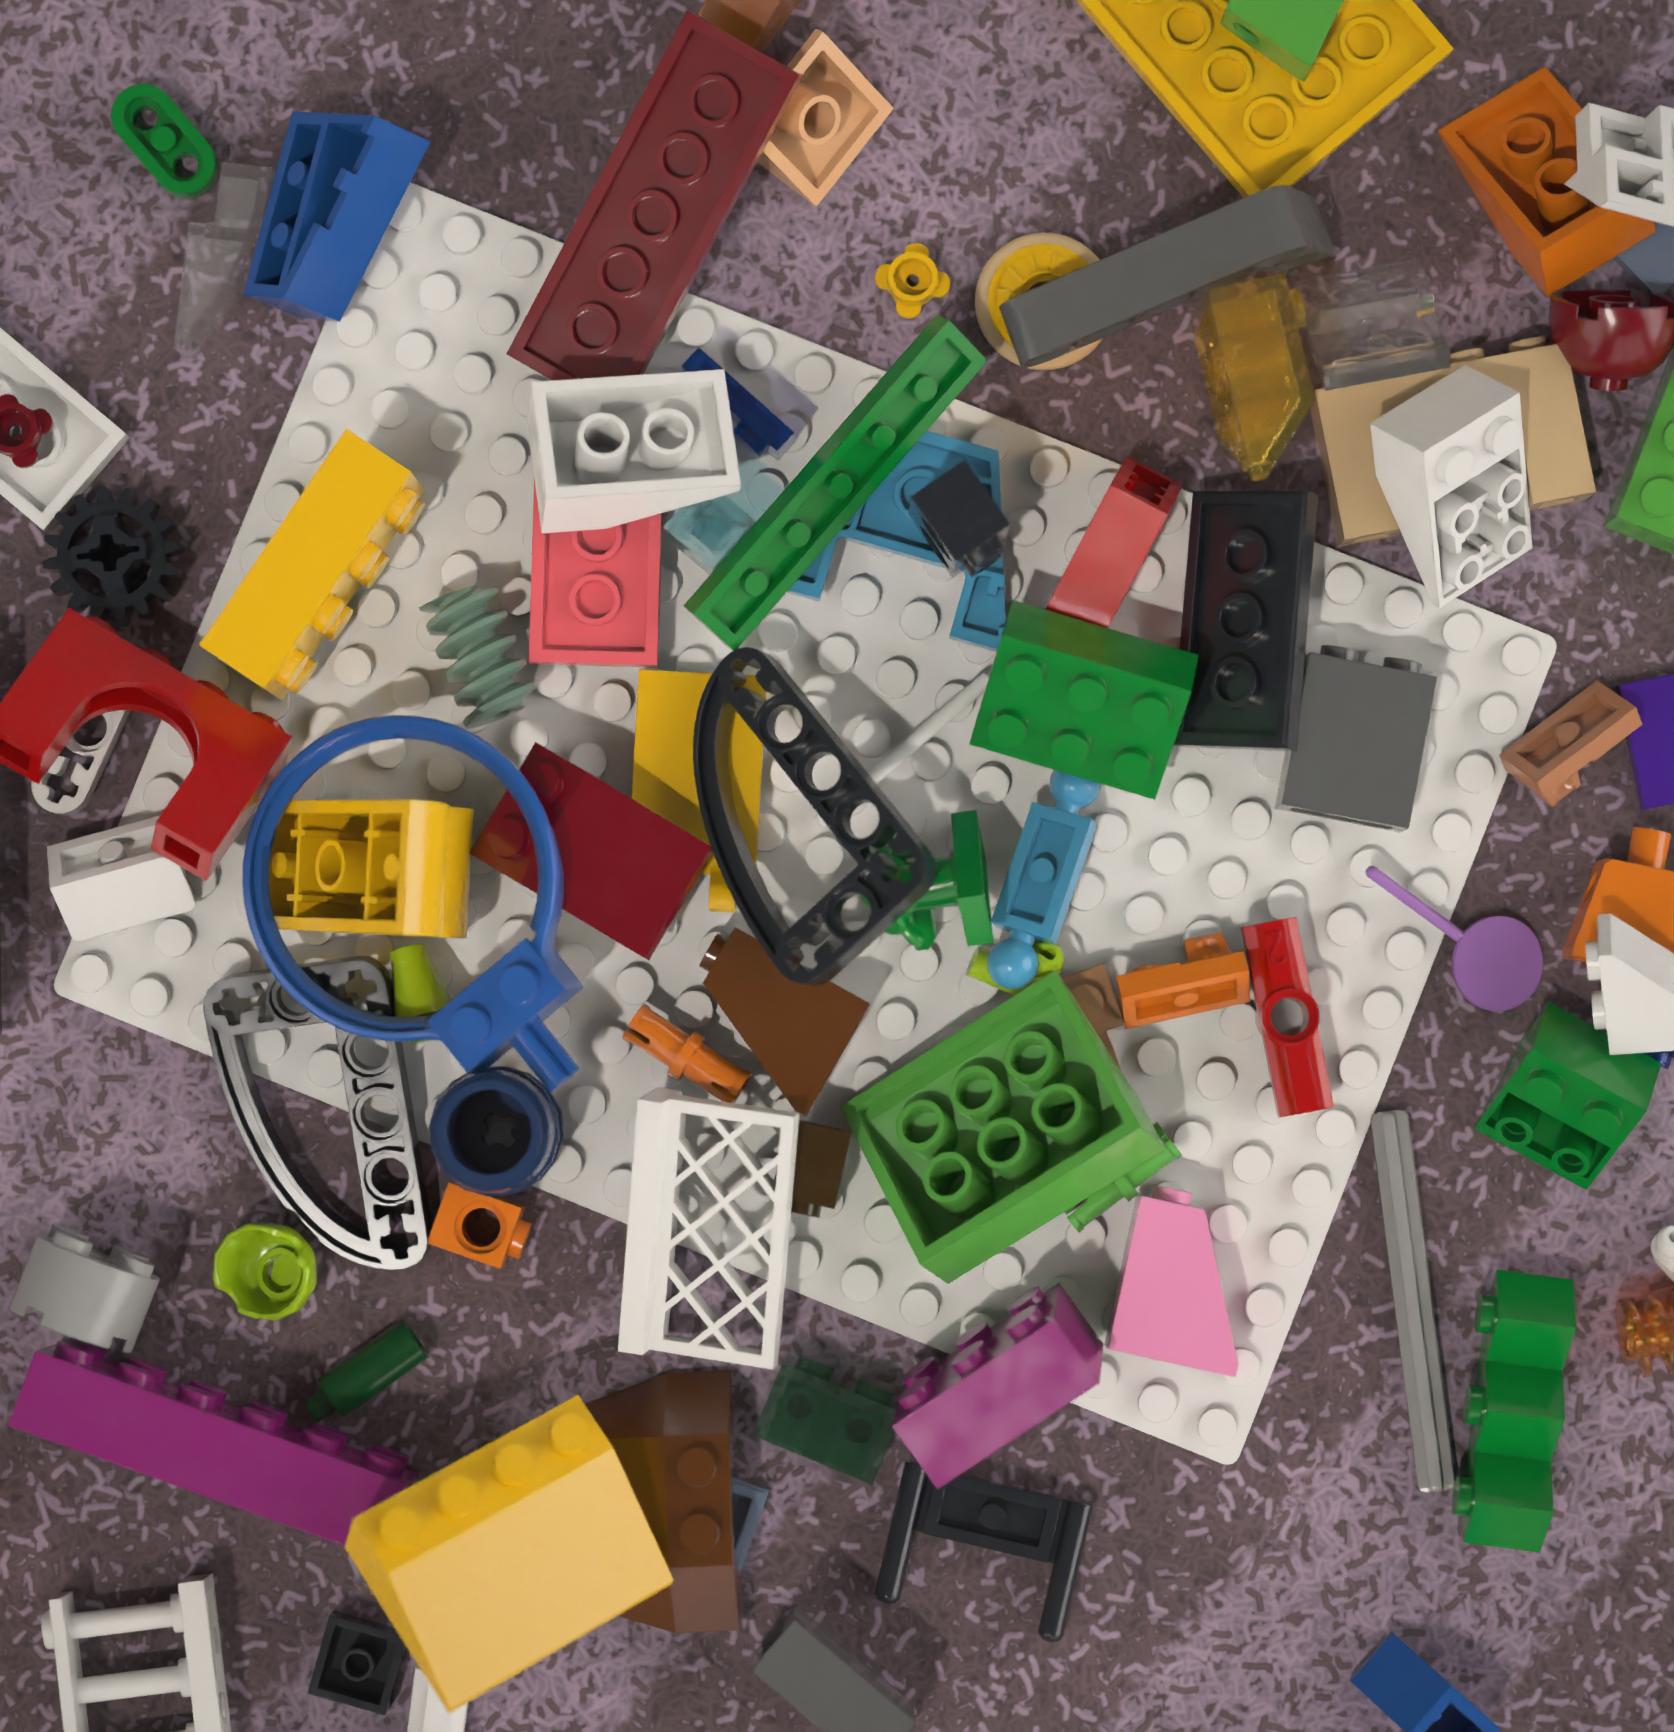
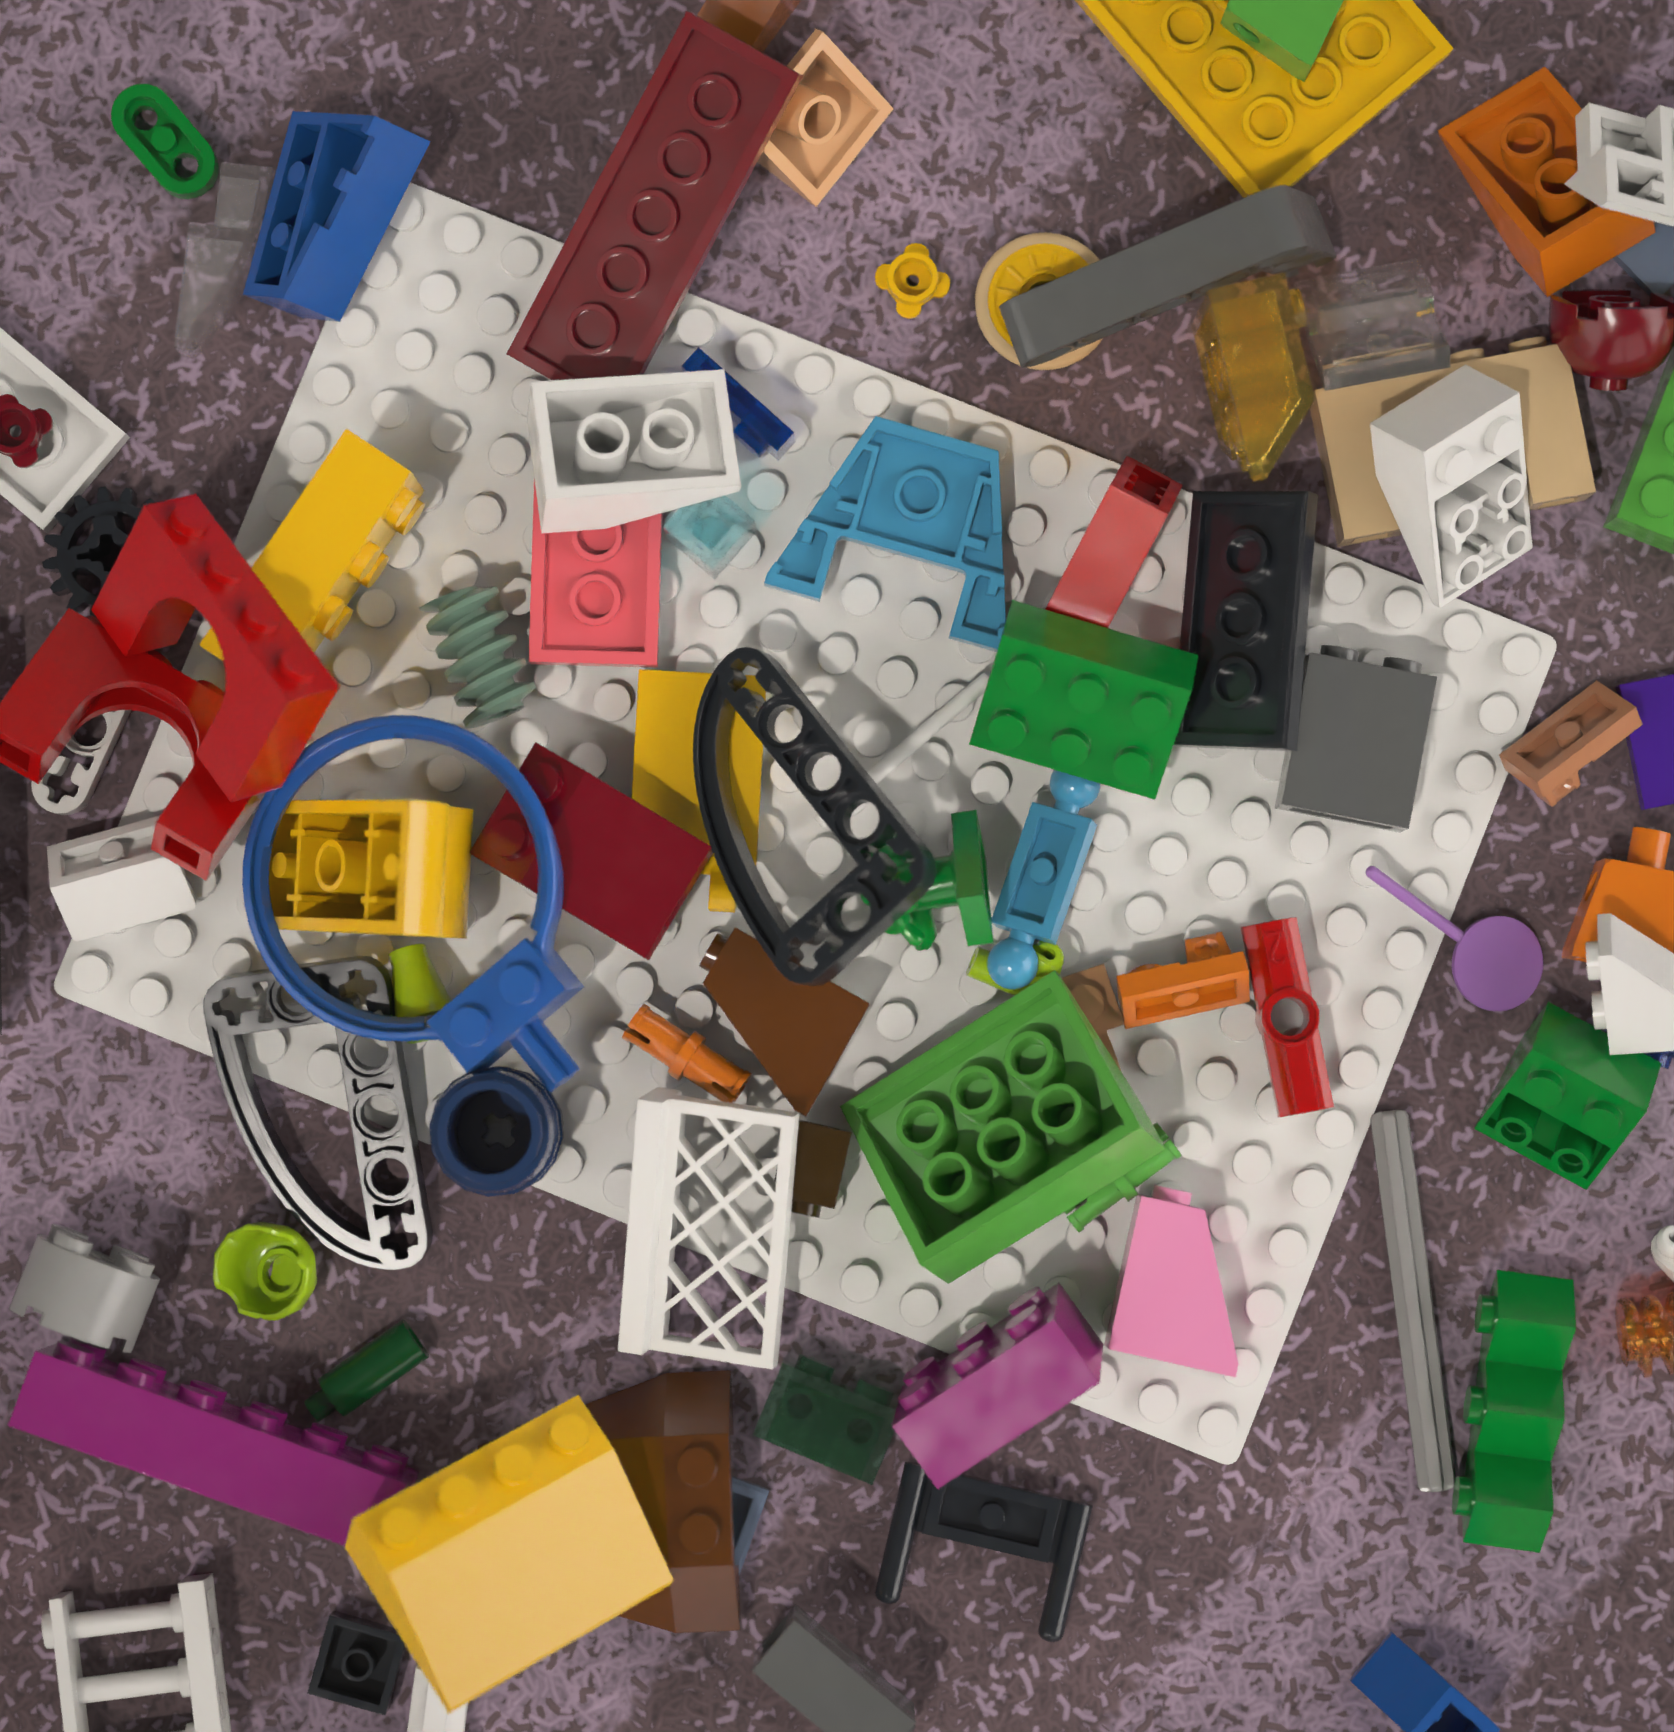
(273, 678): none -> red arch
(451, 1234): orange brick -> none
(835, 482): green plate -> none
(960, 521): black brick -> none

